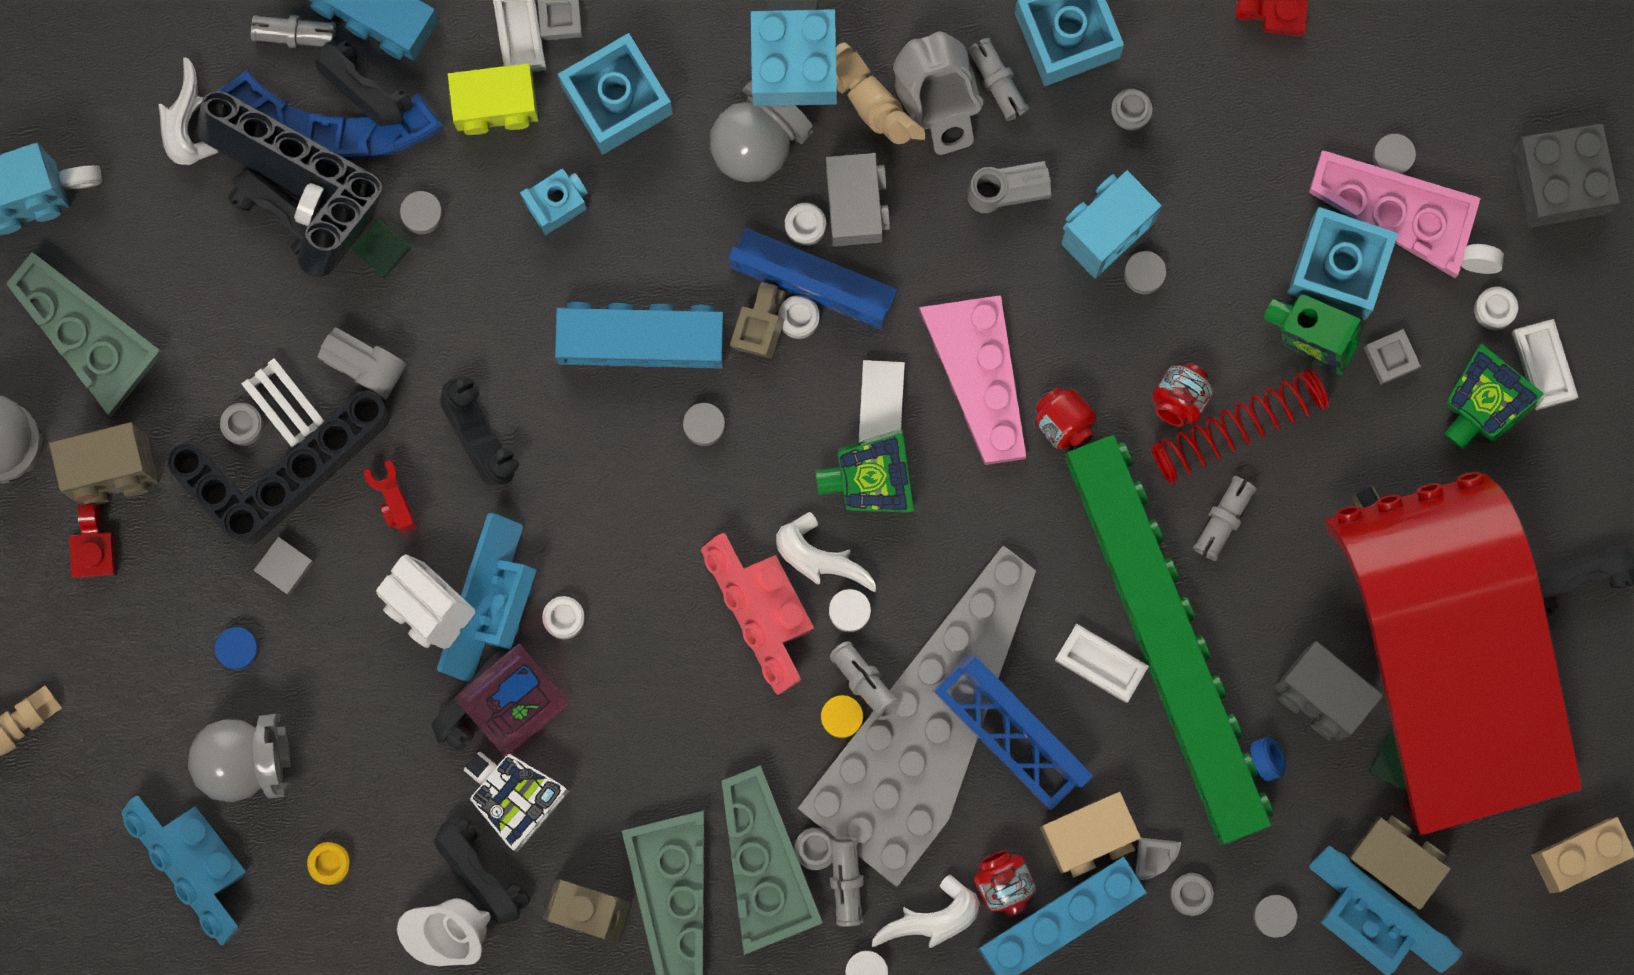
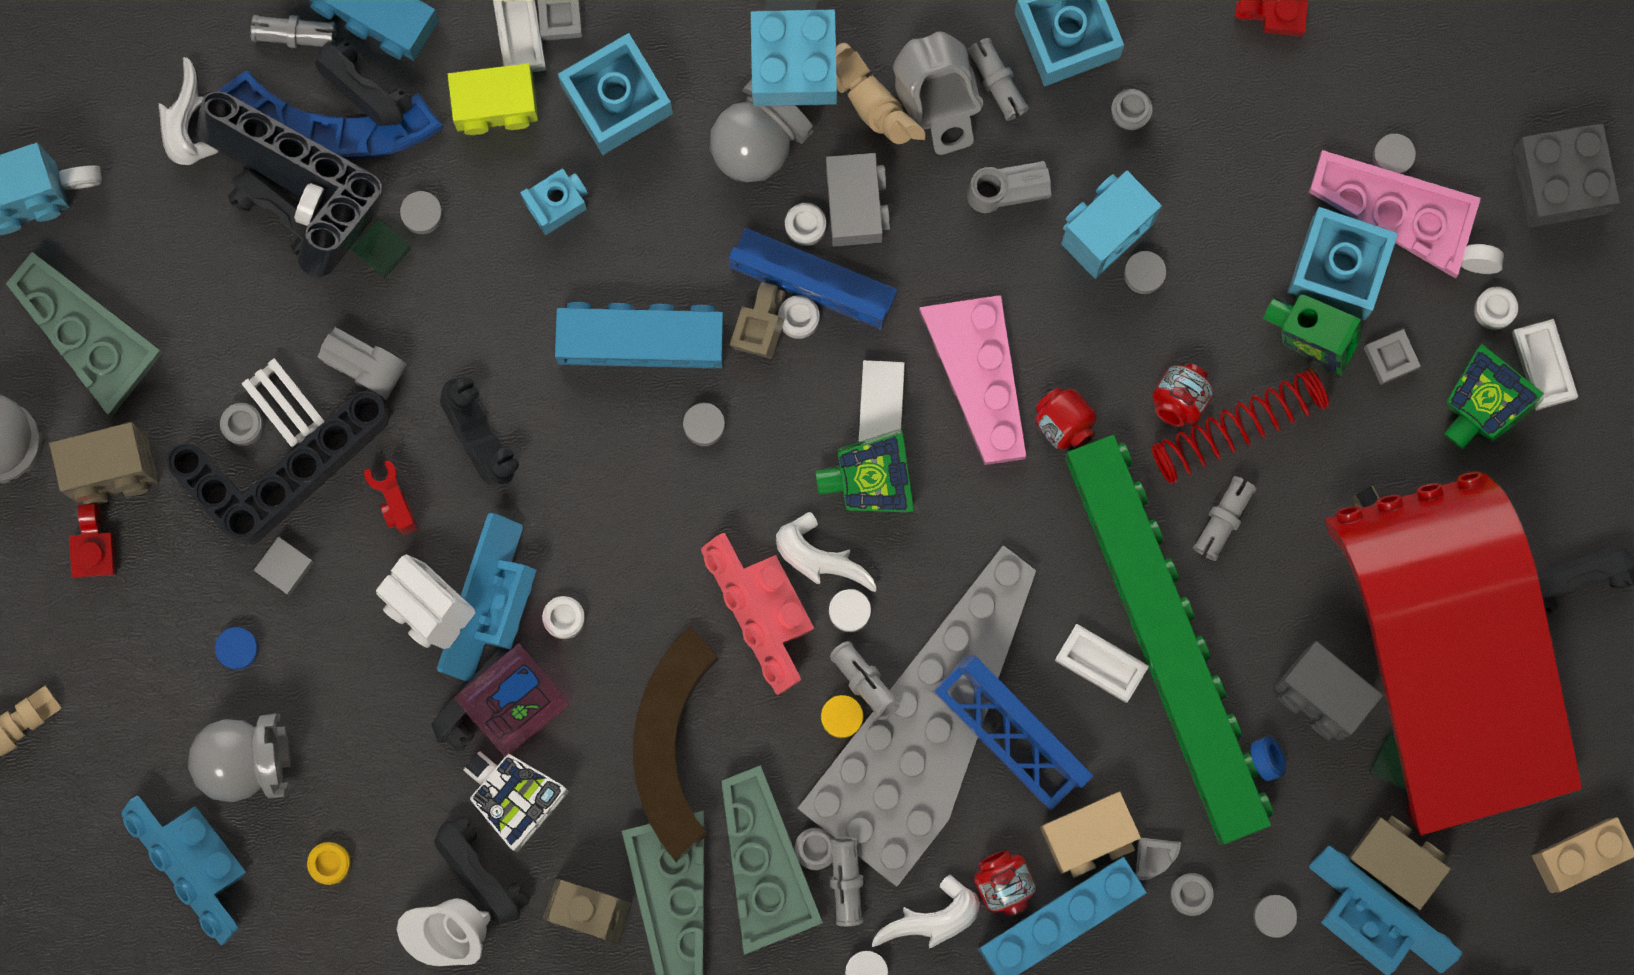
(657, 739): none -> dark brown tile

